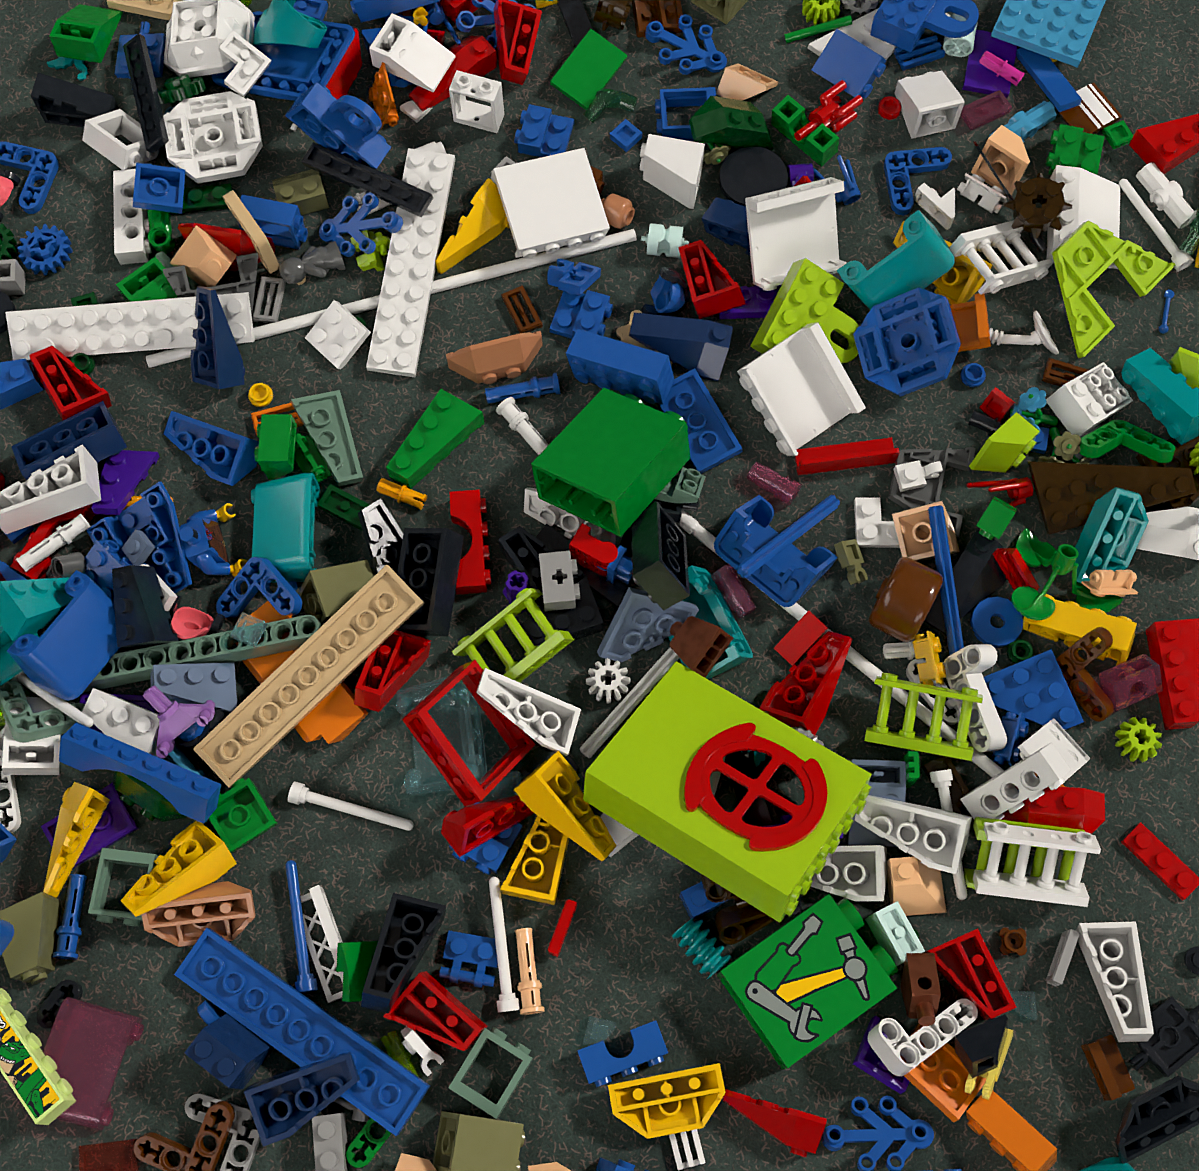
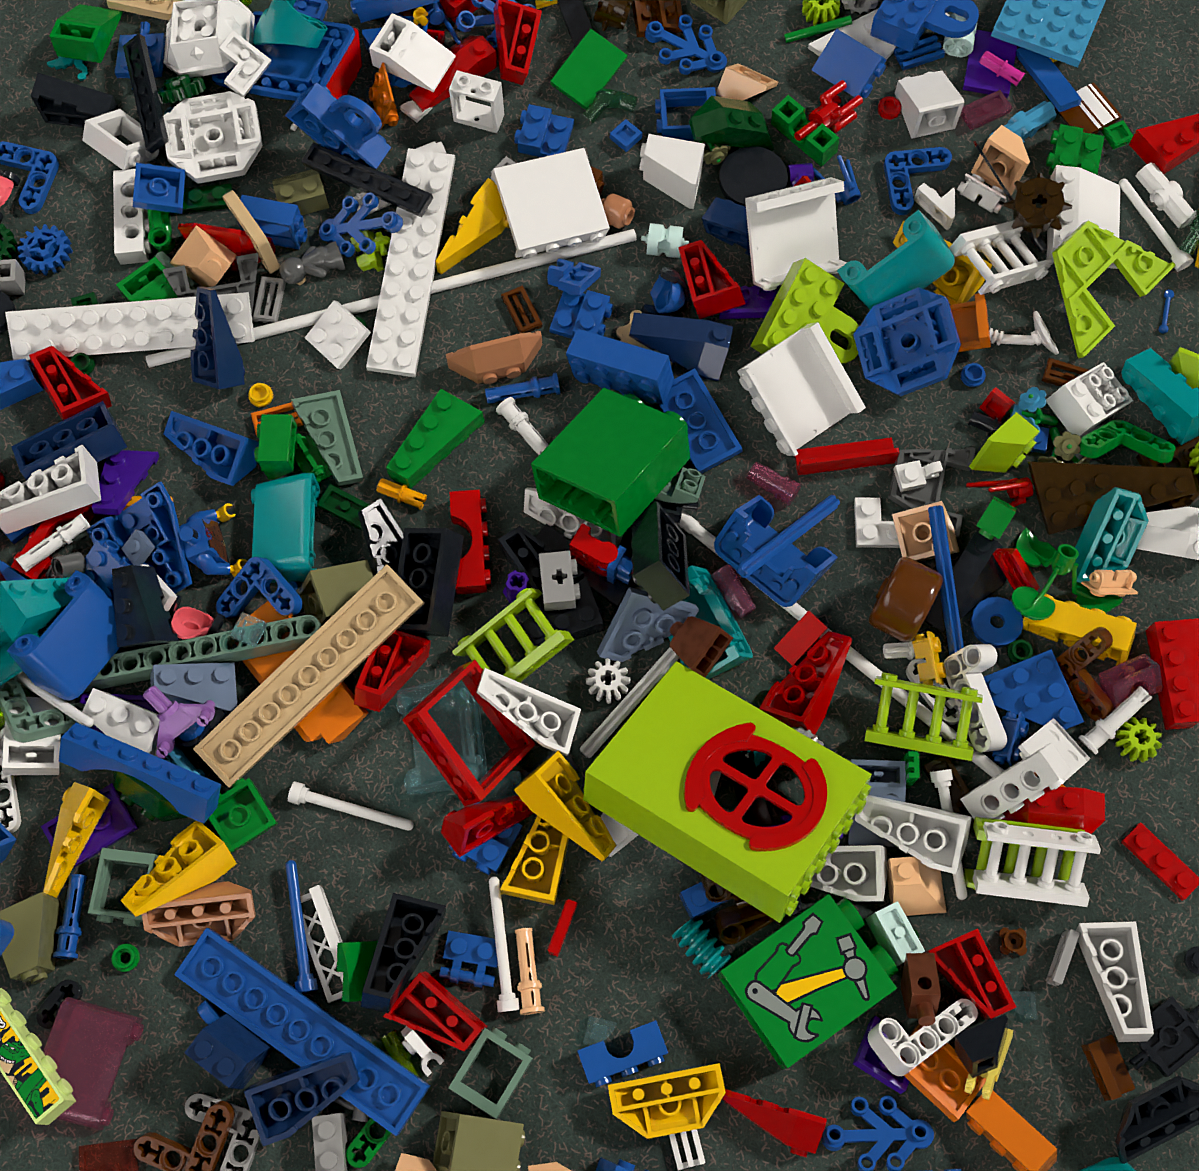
(119, 952): none -> green plate
(851, 558): olive plate -> none
(1106, 728): none -> white pin

